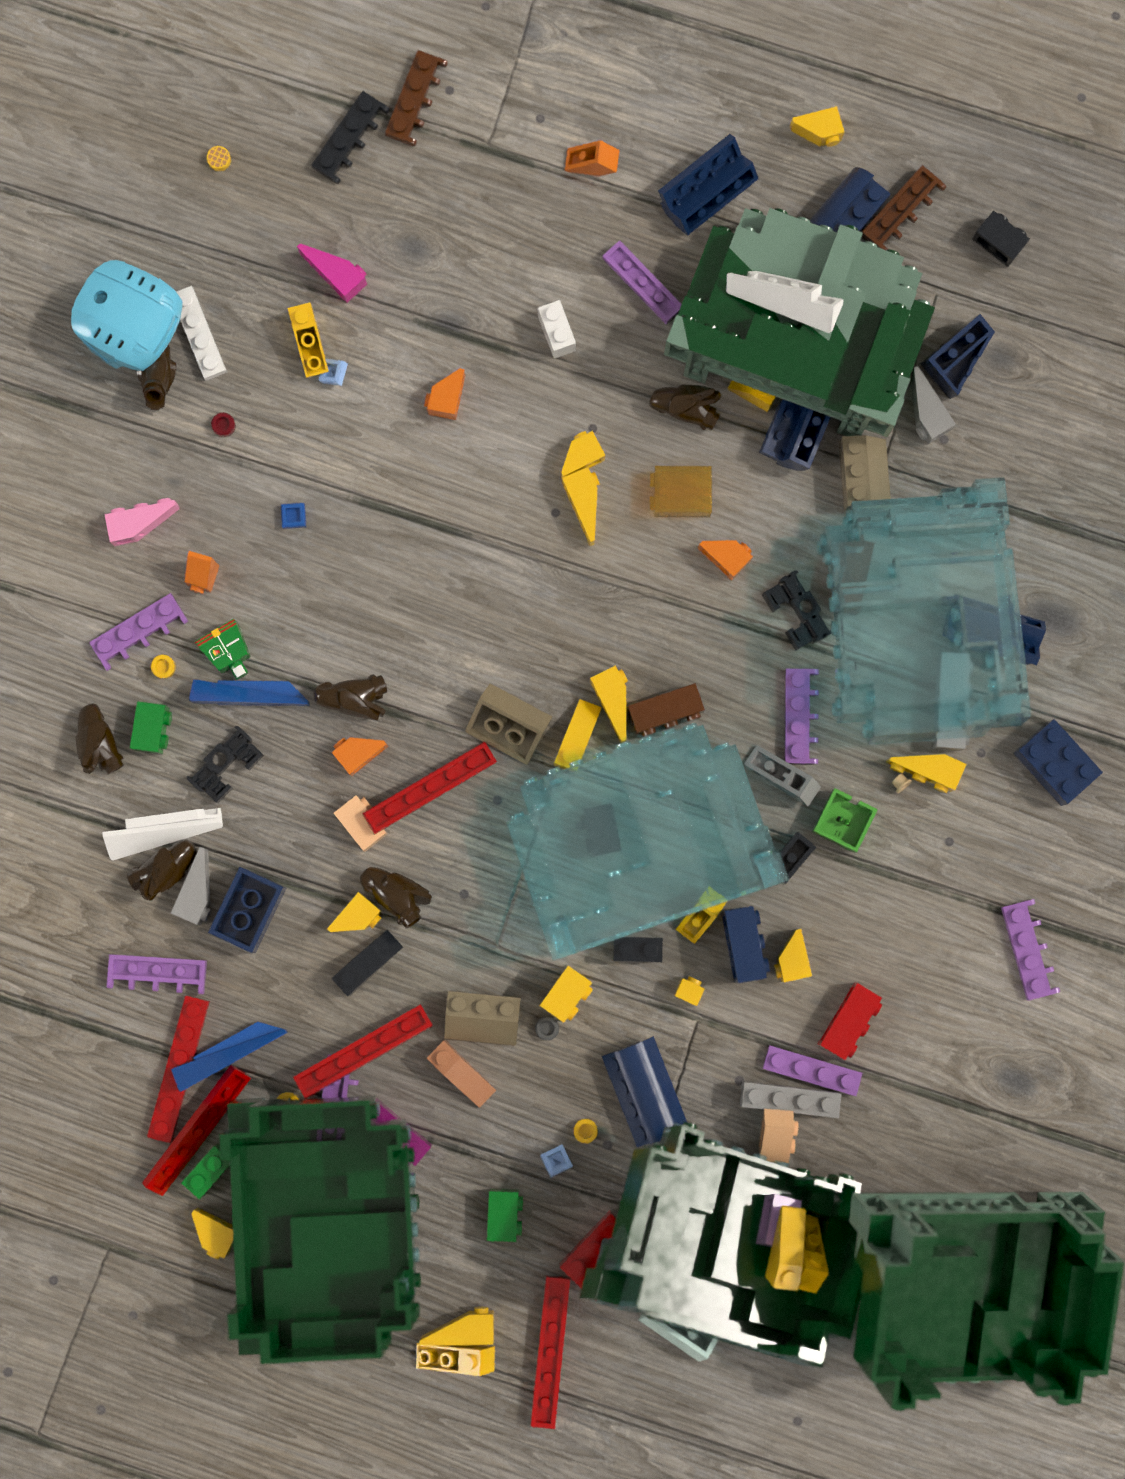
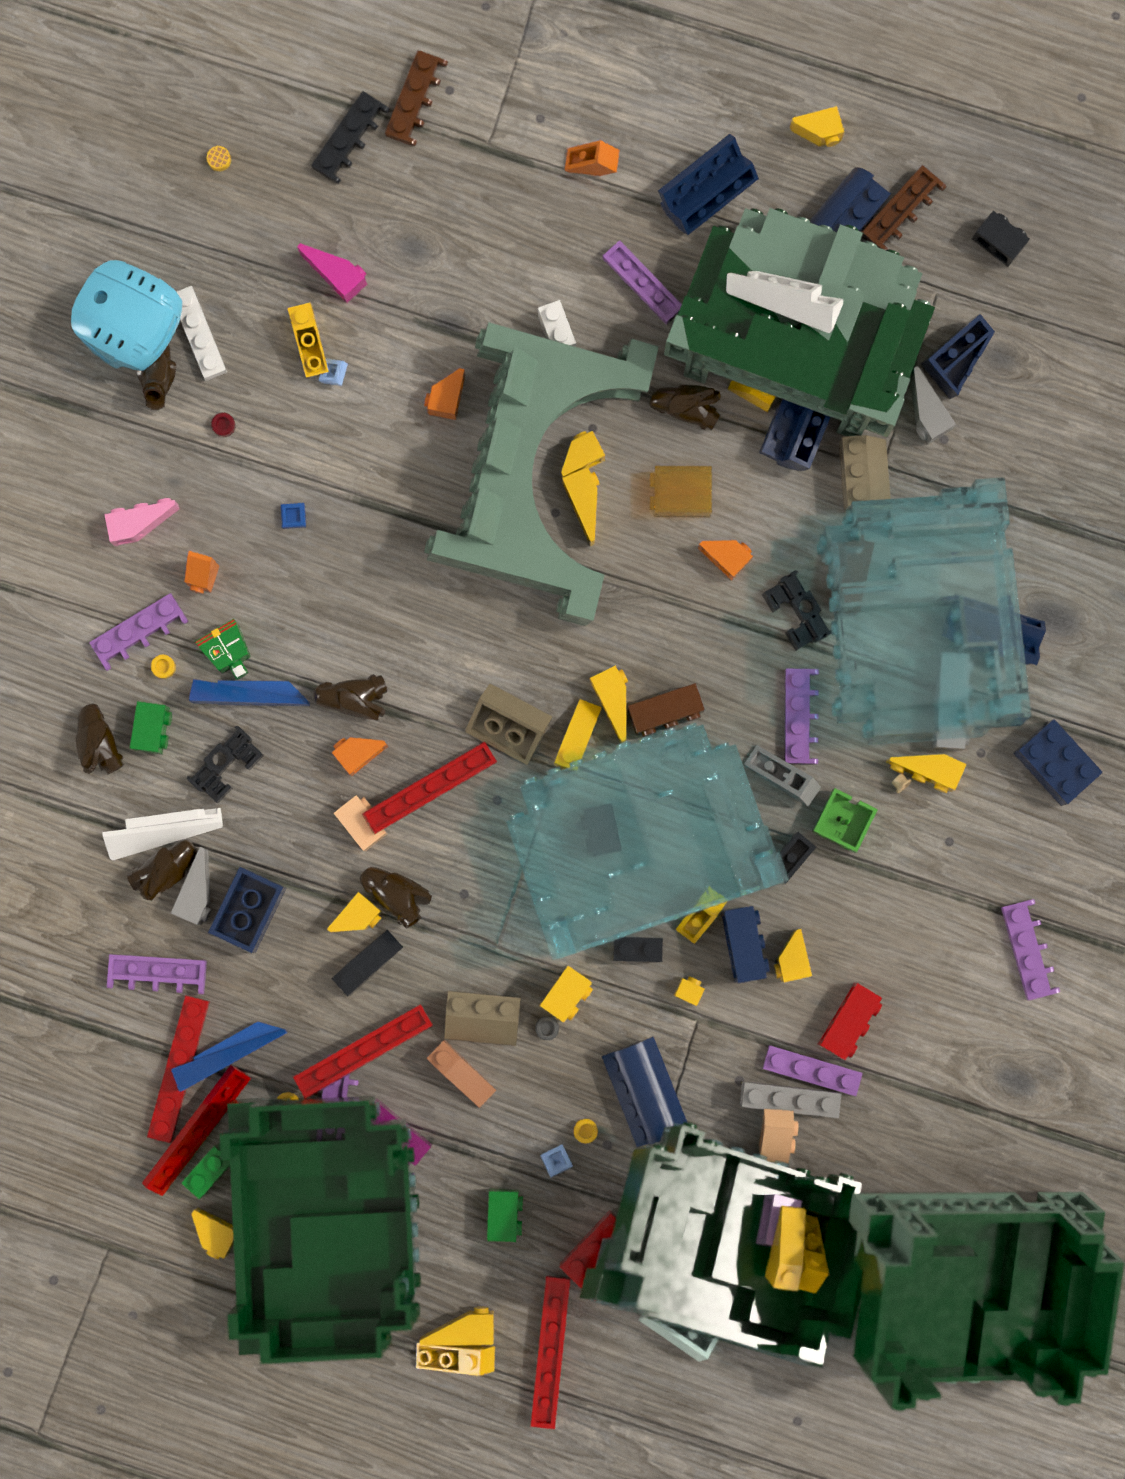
(500, 521): none -> sand green arch

